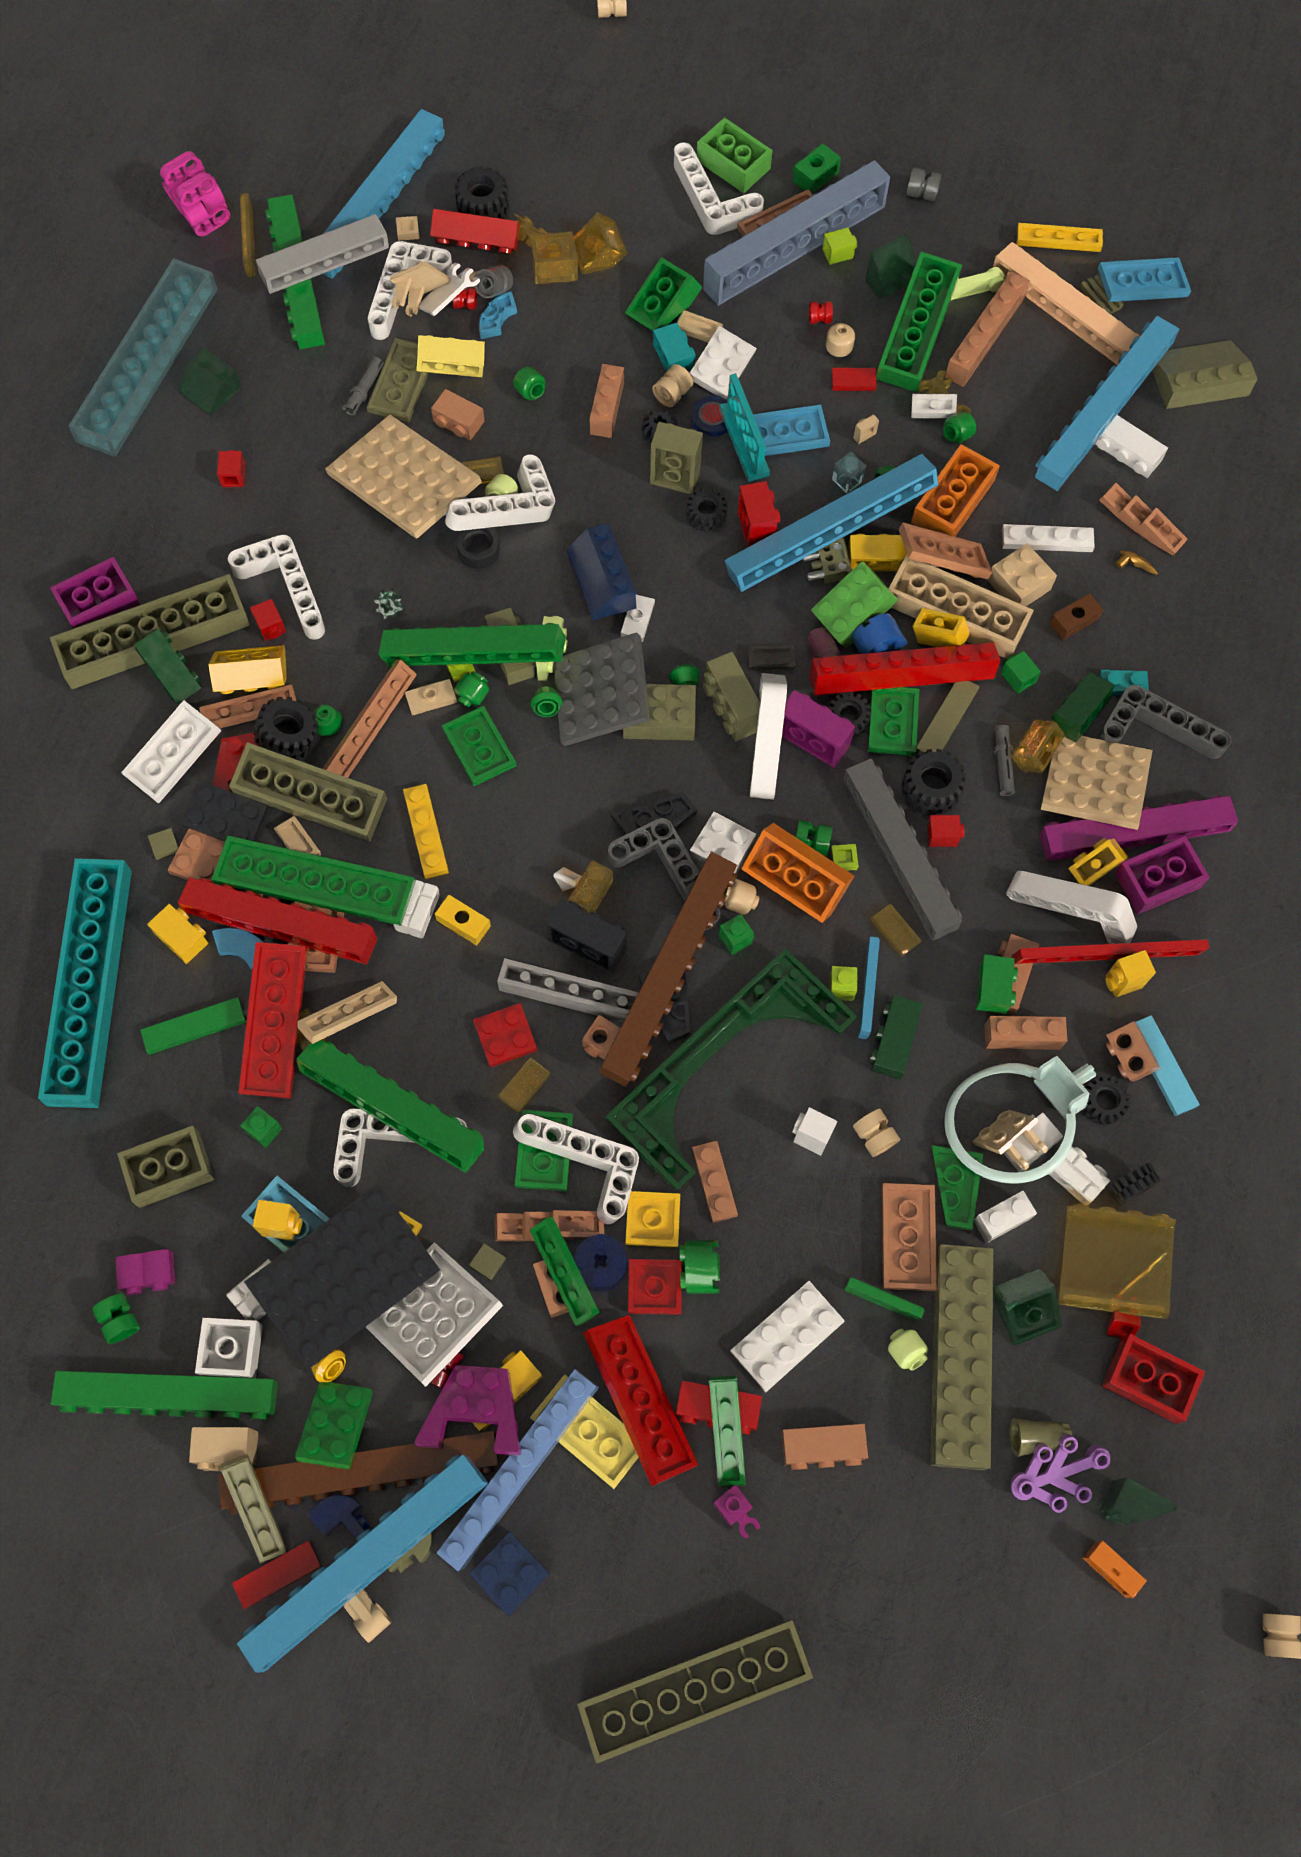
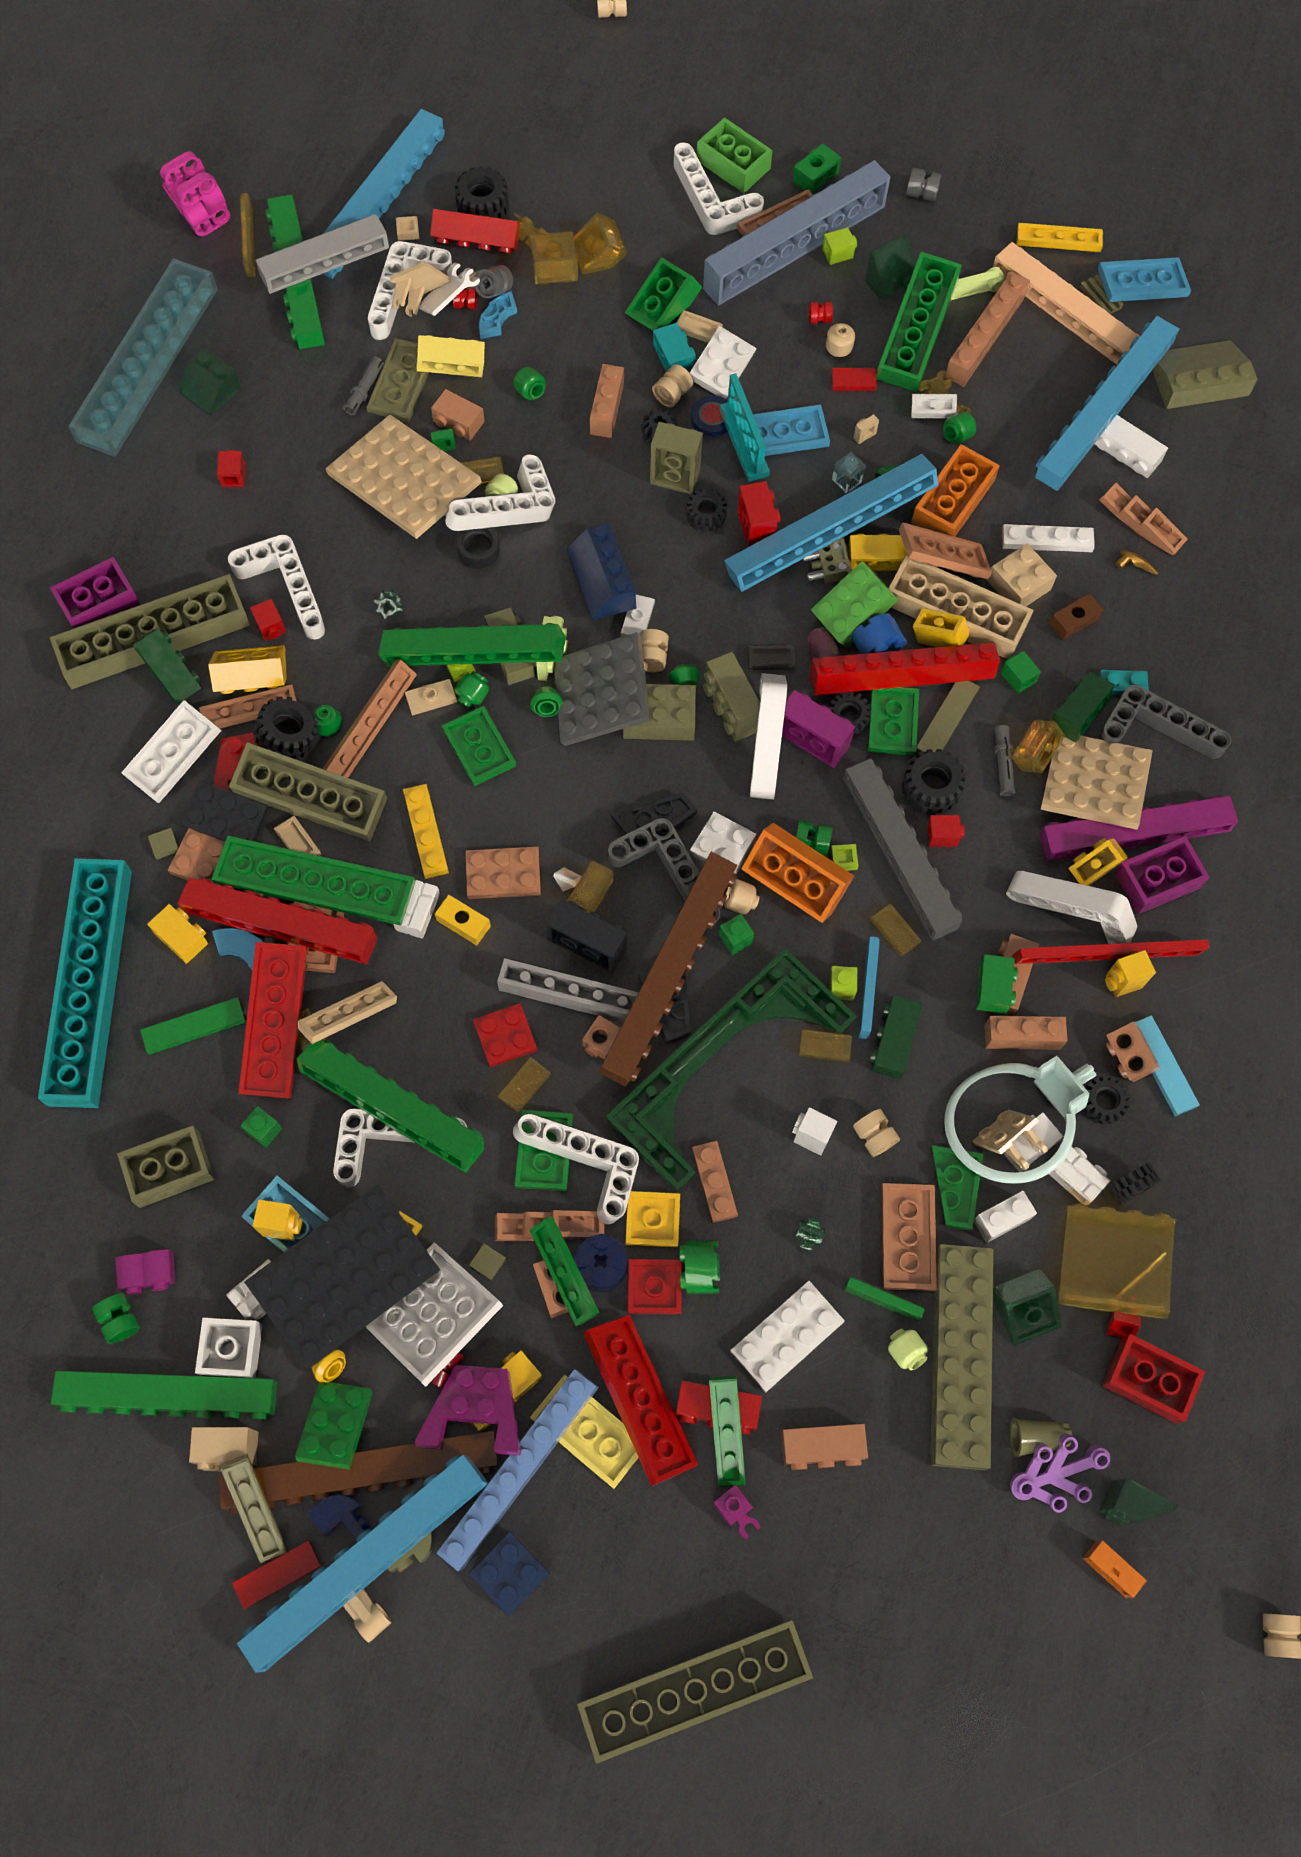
(443, 439): none -> green plate
(503, 872): none -> nougat plate
(654, 649): none -> tan wheel
(810, 1233): none -> clear green gear
(825, 1045): none -> clear yellow plate

